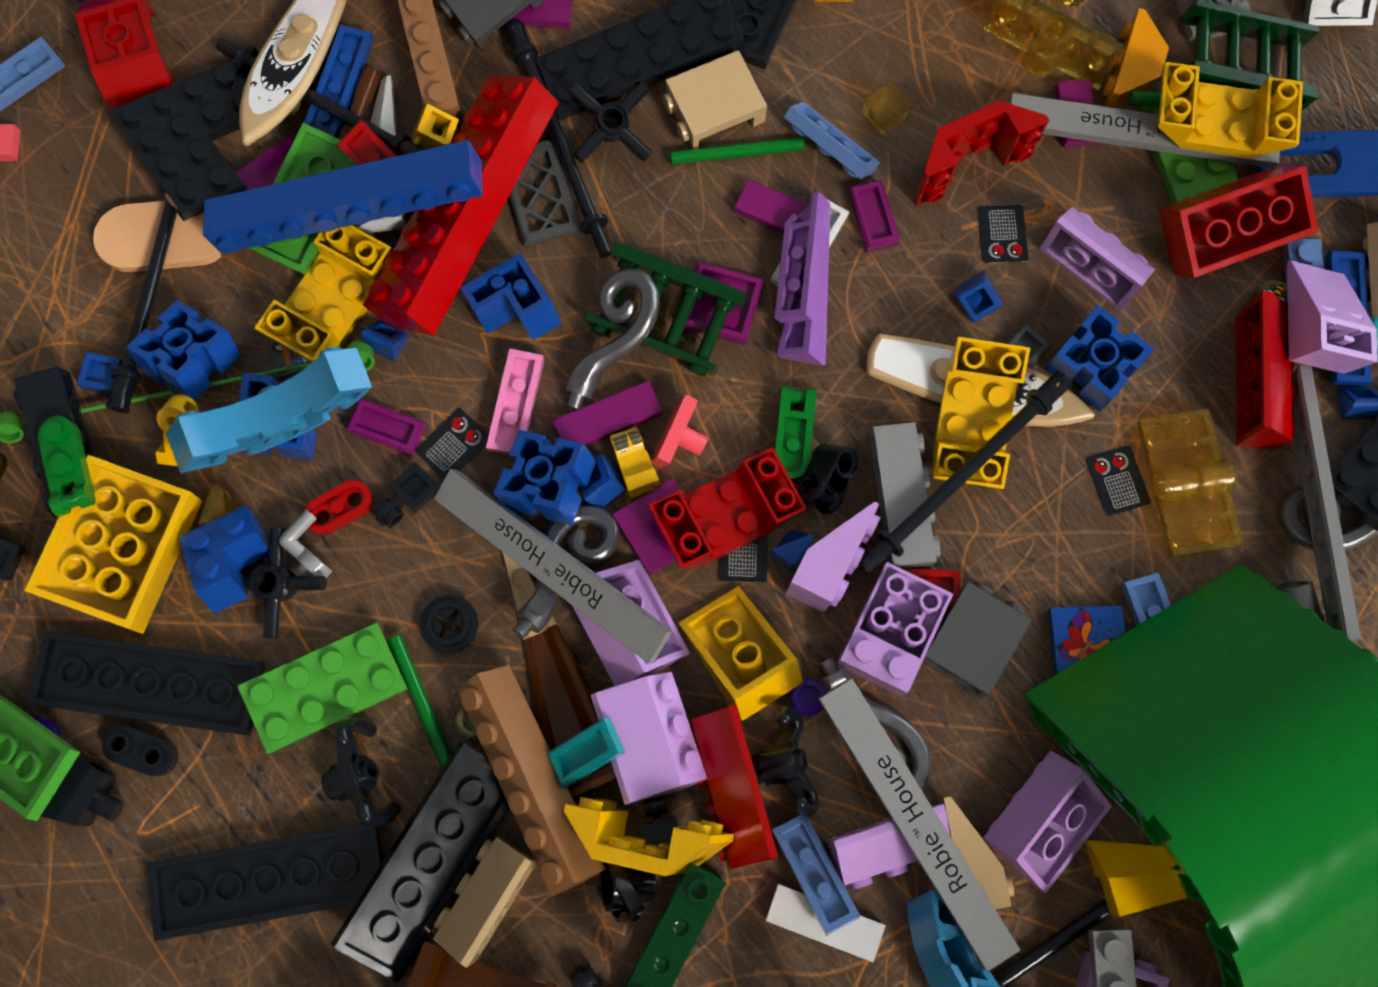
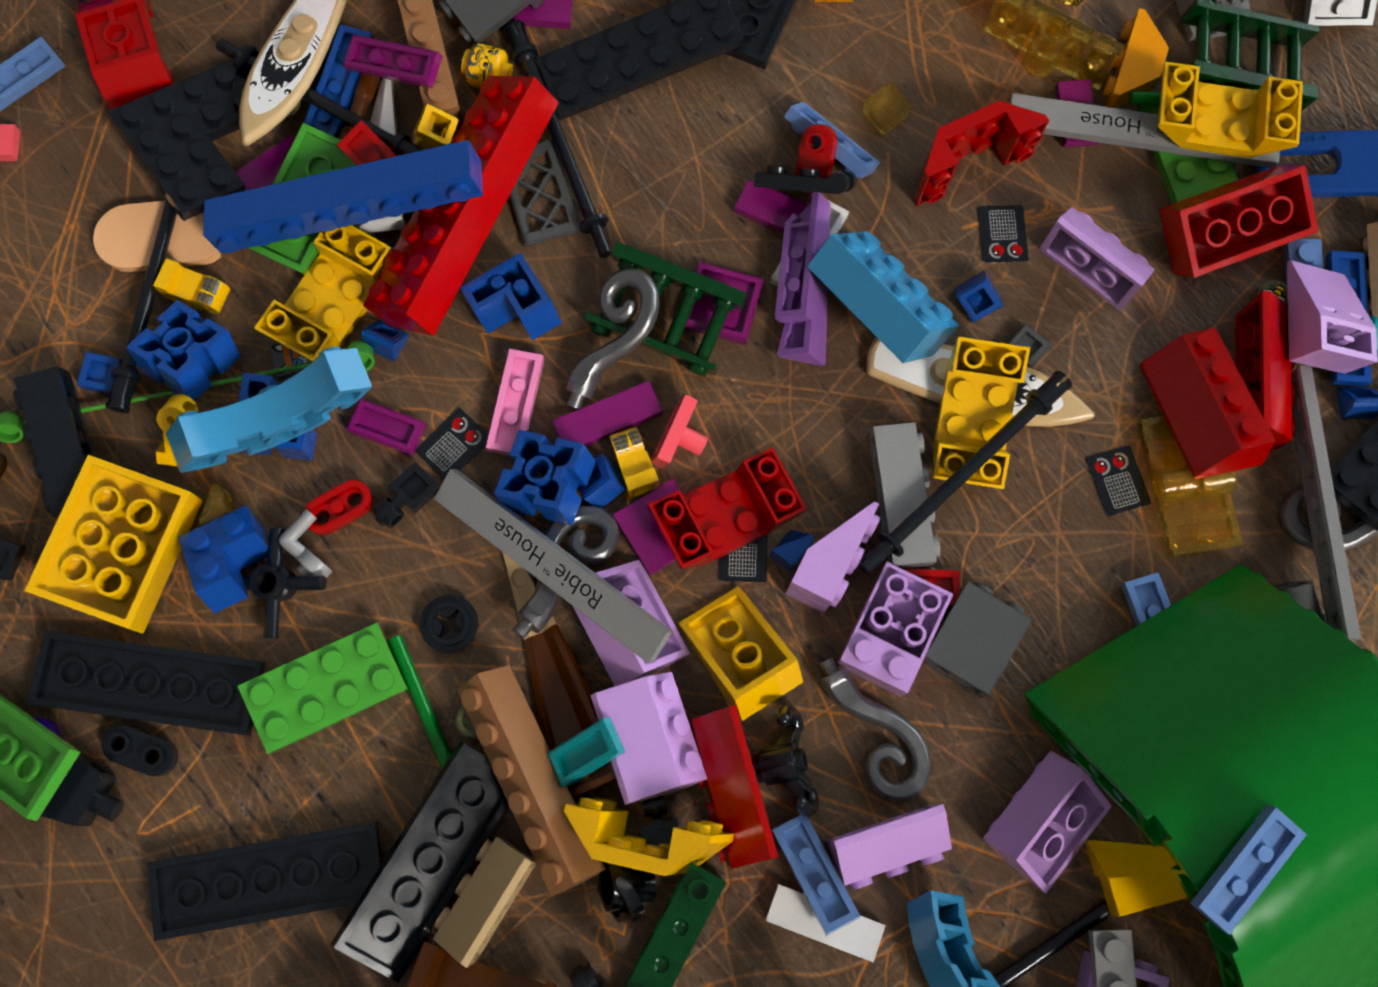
(65, 465): green plate -> none
(191, 288): none -> yellow leg
(356, 775): black piece -> none
(393, 61): none -> magenta tile
(483, 62): none -> yellow head
(616, 111): black bar -> none
(714, 98): tan panel -> none
(737, 150): green bar -> none
(795, 430): green plate -> none
(806, 180): none -> black plate
(806, 697): dark purple tile -> none
(818, 158): none -> red plate
(828, 474): black piece -> none
(874, 215): magenta tile -> none
(883, 295): none -> dark azure brick
(919, 824): light grey tile -> none
(978, 856): tan slope -> none
(1081, 631): blue tile -> none
(1118, 356): blue brick -> none
(1207, 405): none -> red slope
(1248, 869): none -> medium blue plate

